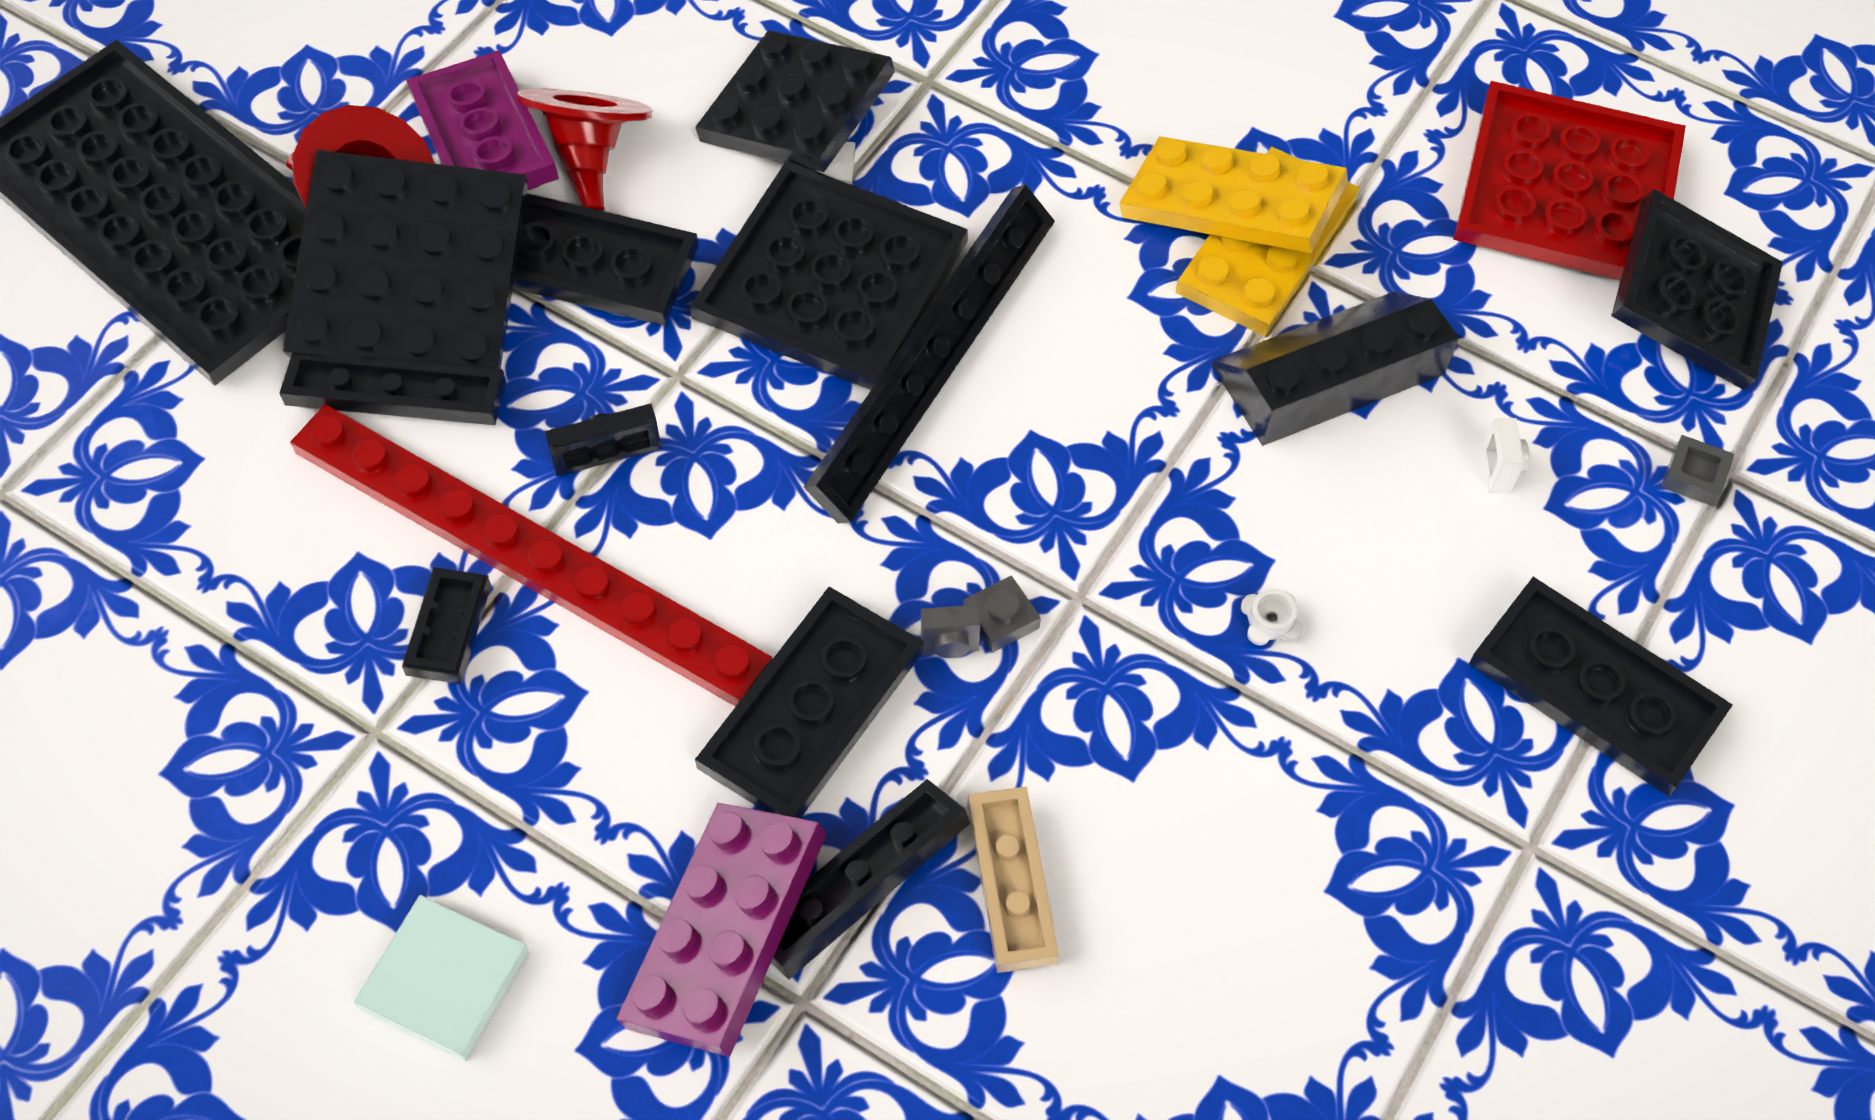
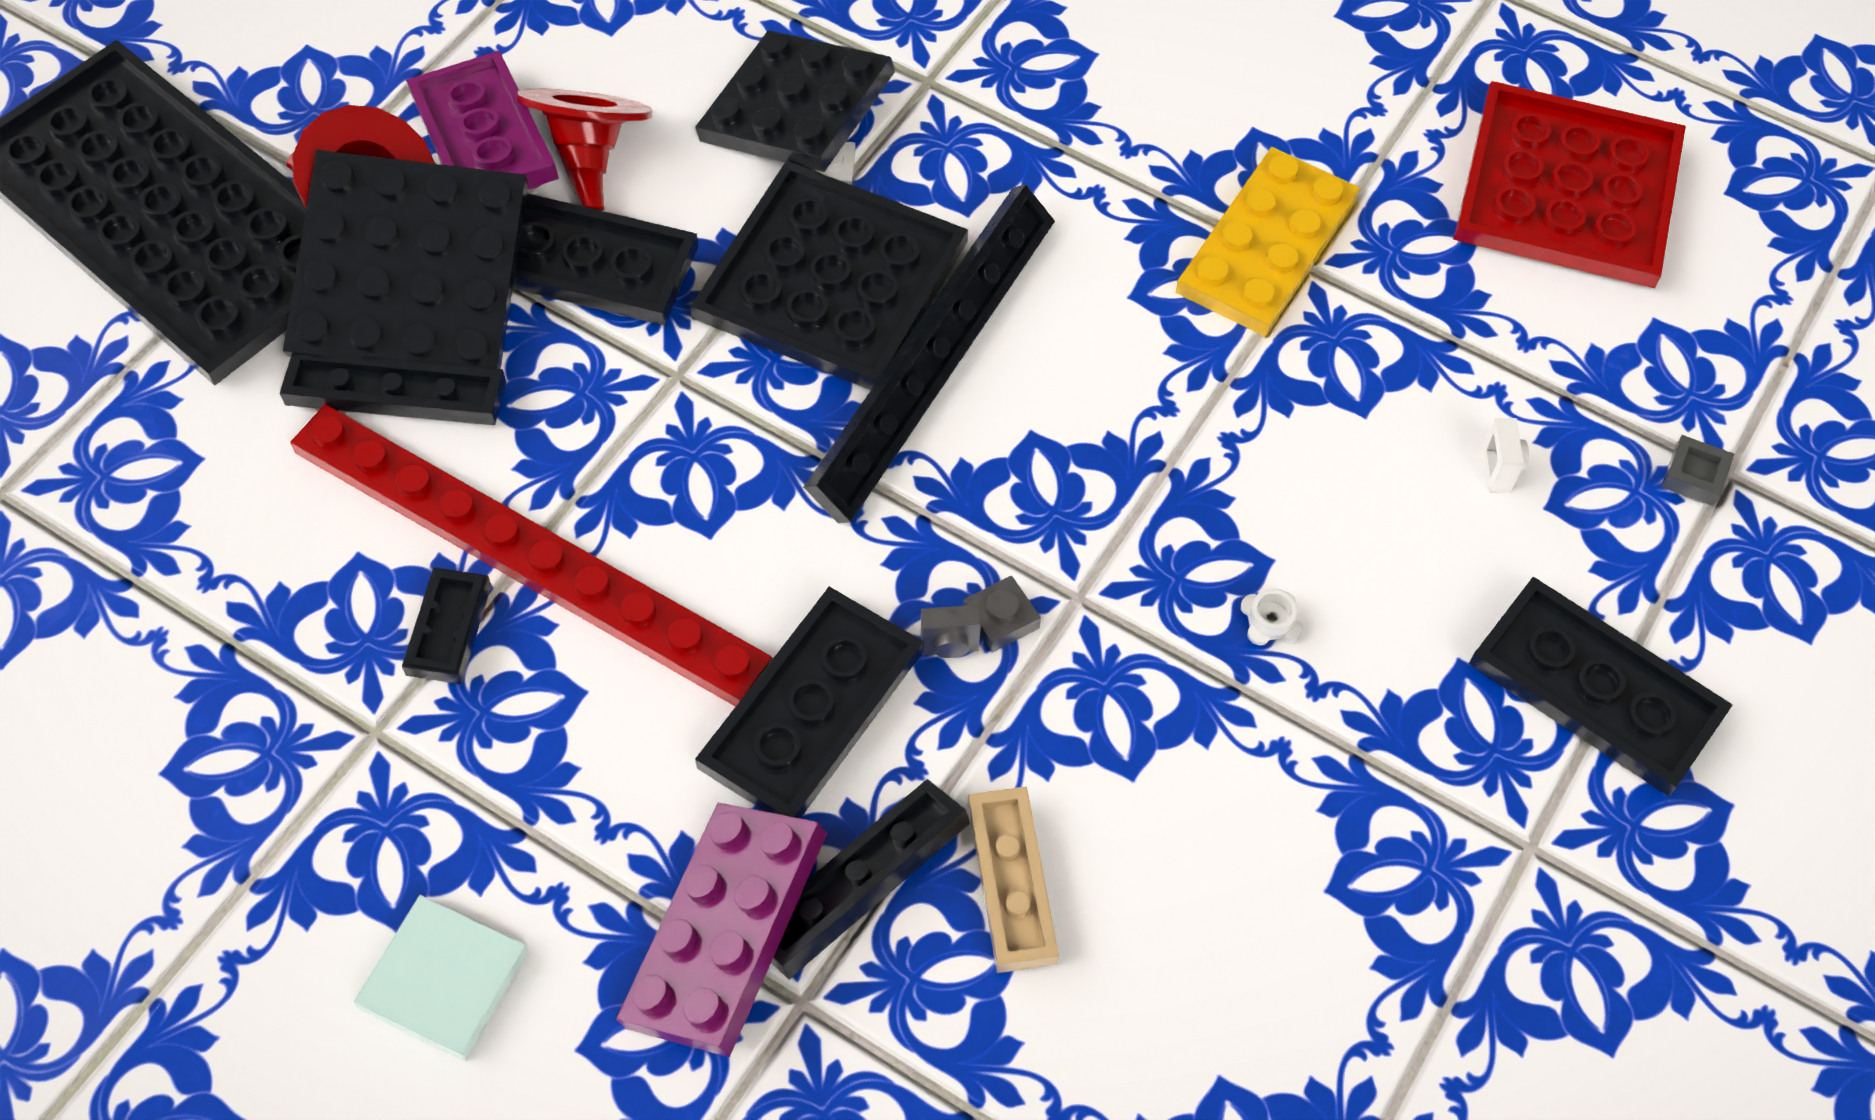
(603, 439): black plate -> none
(1235, 193): yellow plate -> none
(1337, 364): black slope -> none
(1698, 289): black plate -> none

